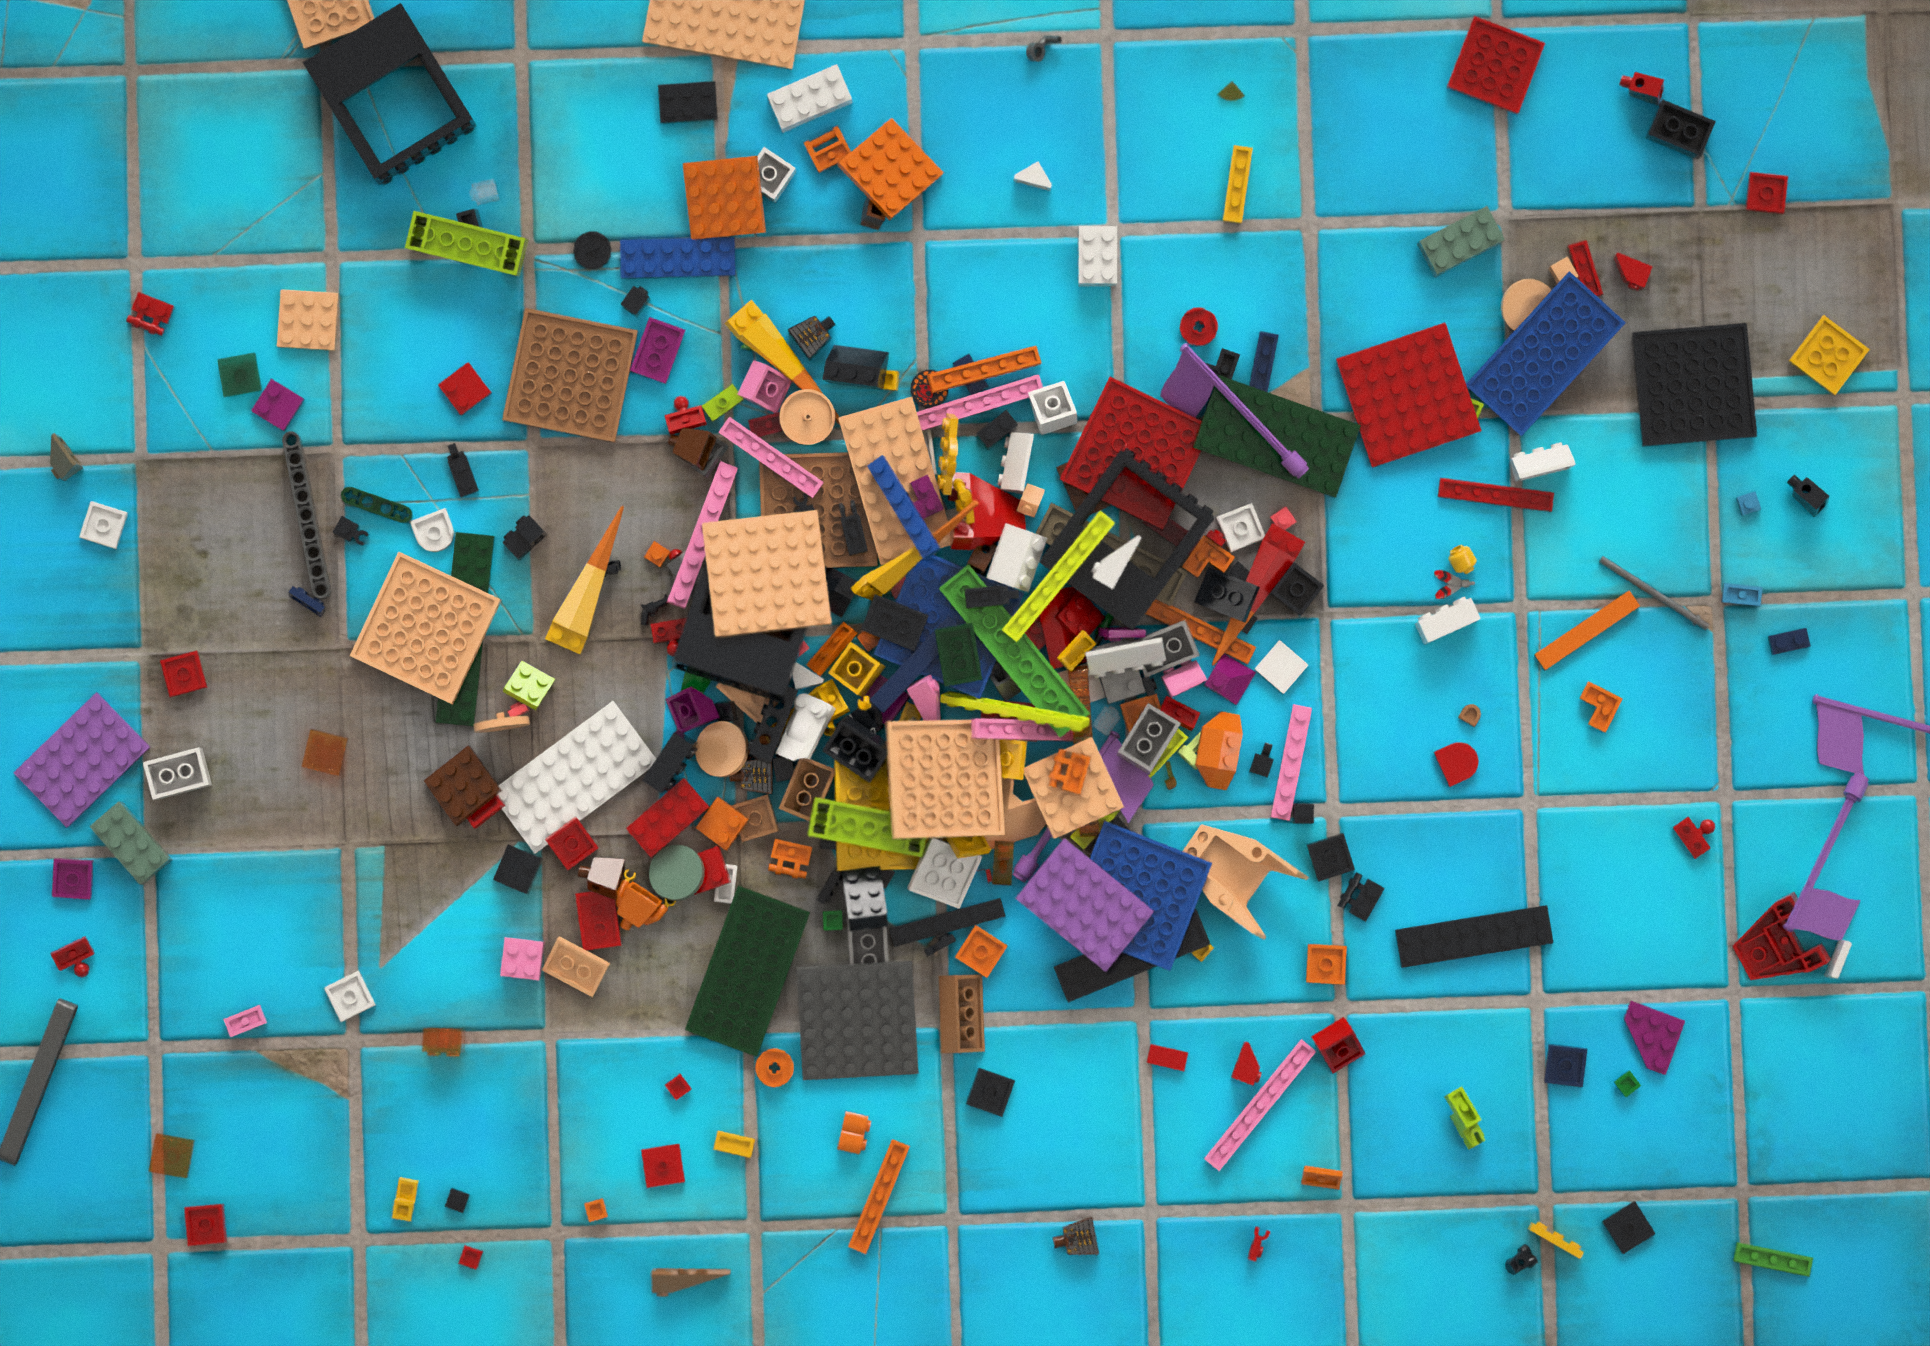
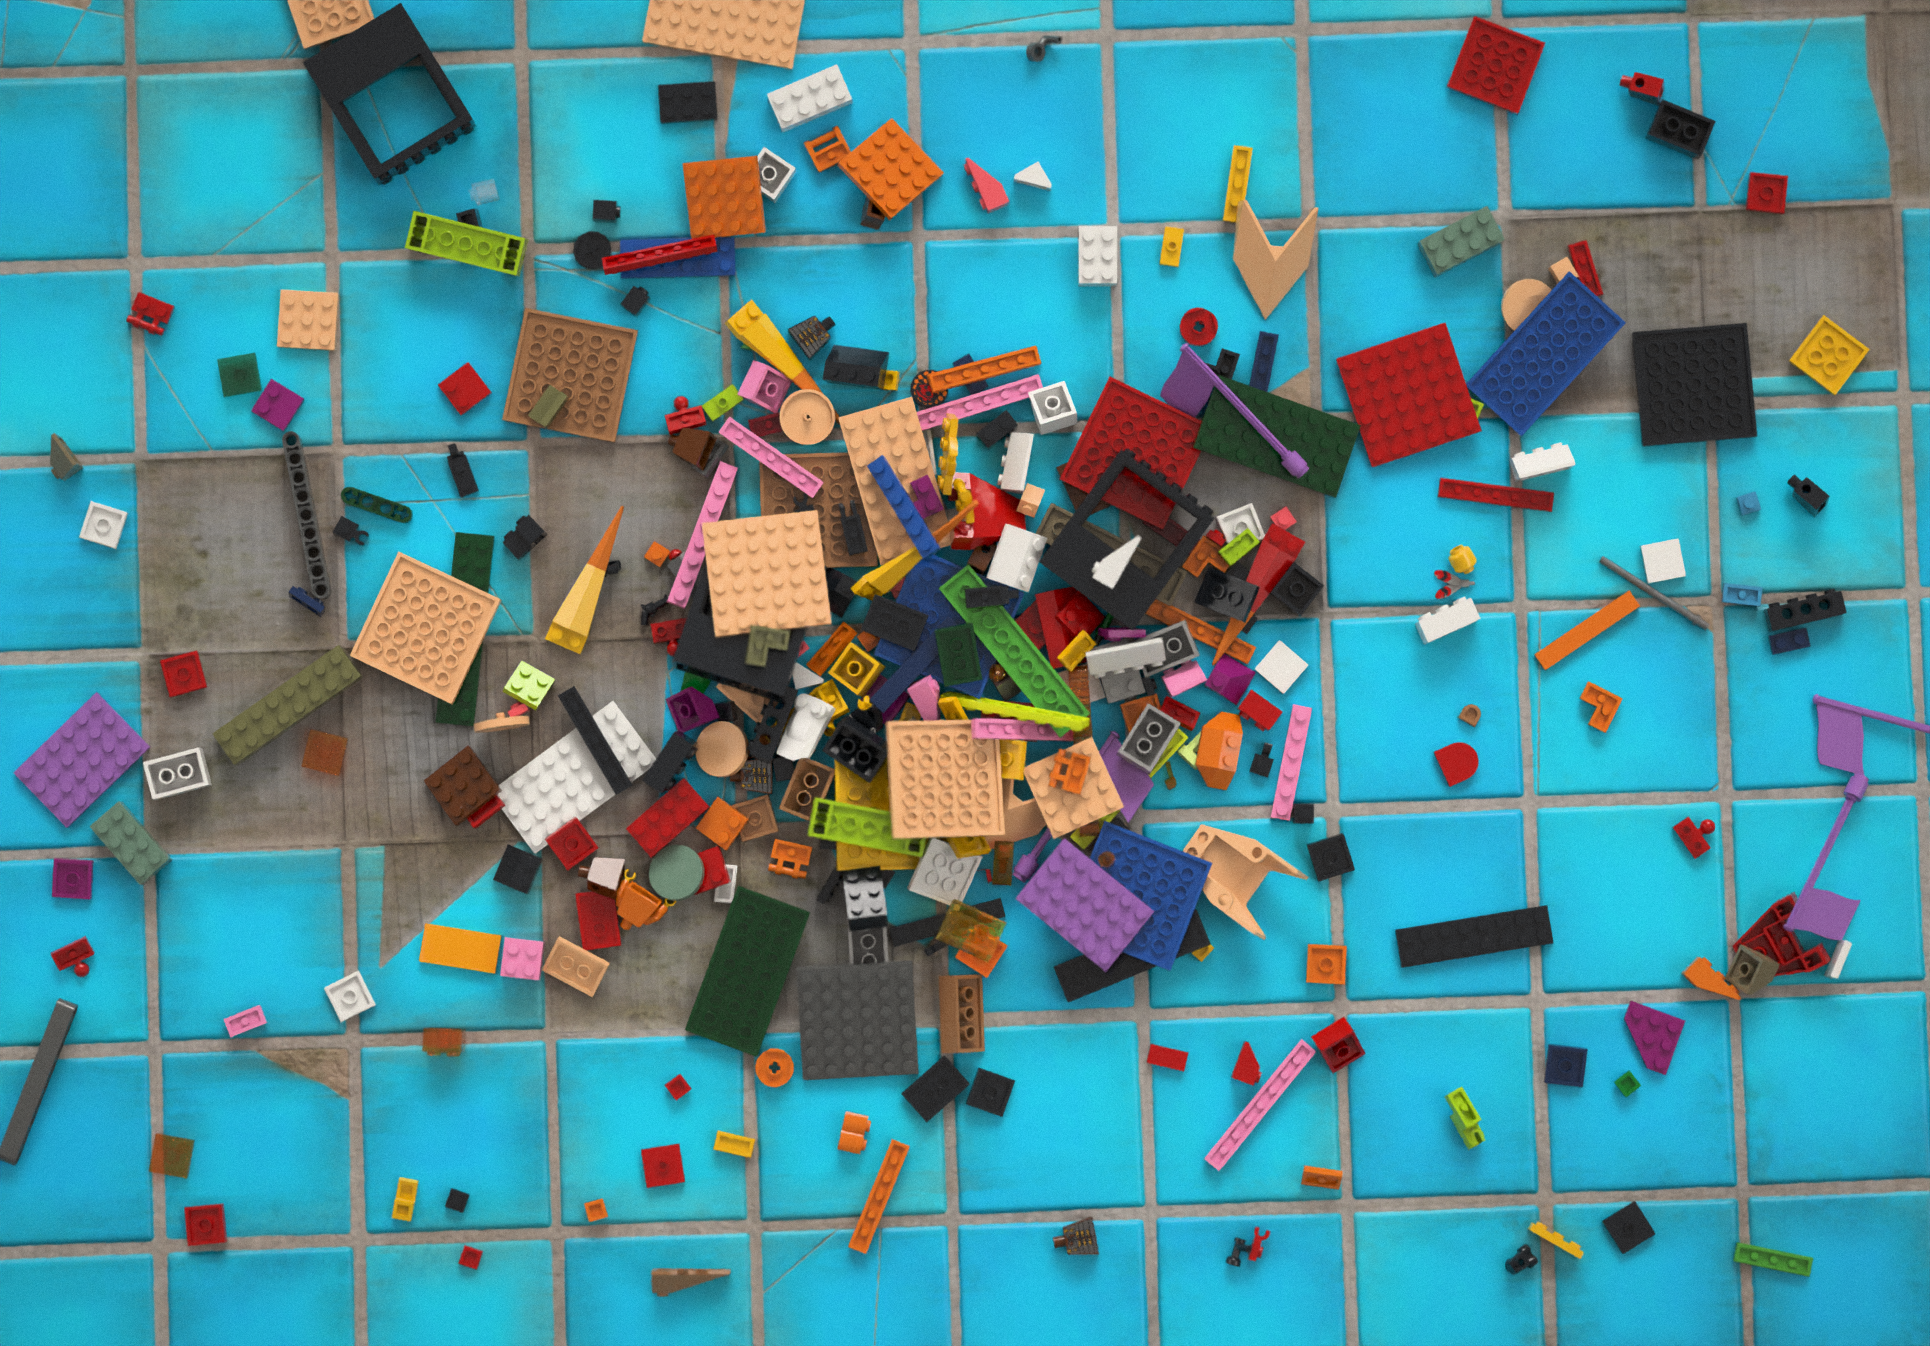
(287, 705): none -> olive brick
(433, 531): white tile -> none
(460, 948): none -> light orange tile
(548, 406): none -> olive panel
(595, 740): none -> black plate
(606, 211): none -> black brick
(657, 350): magenta plate -> none
(659, 254): none -> red plate
(760, 639): none -> olive plate
(832, 920): green plate -> none
(935, 1088): none -> black plate
(952, 708): none -> yellow plate
(970, 930): none -> clear yellow brick
(991, 191): none -> coral slope
(996, 672): none -> clear orange plate
(1058, 576): neon yellow plate -> none
(1106, 720): clear brick -> none
(1106, 859): none -> clear orange hinge
(1171, 246): none -> yellow plate
(1231, 92): tile -> none
(1238, 547): none -> lime plate
(1238, 1247): none -> black piece
(1259, 711): none -> red brick
(1268, 268): none -> light nougat windscreen
(1366, 899): black plate -> none
(1632, 271): red slope -> none
(1663, 561): none -> white tile
(1704, 977): none -> orange slope
(1751, 970): none -> dark tan slope
(1835, 608): none -> black brick

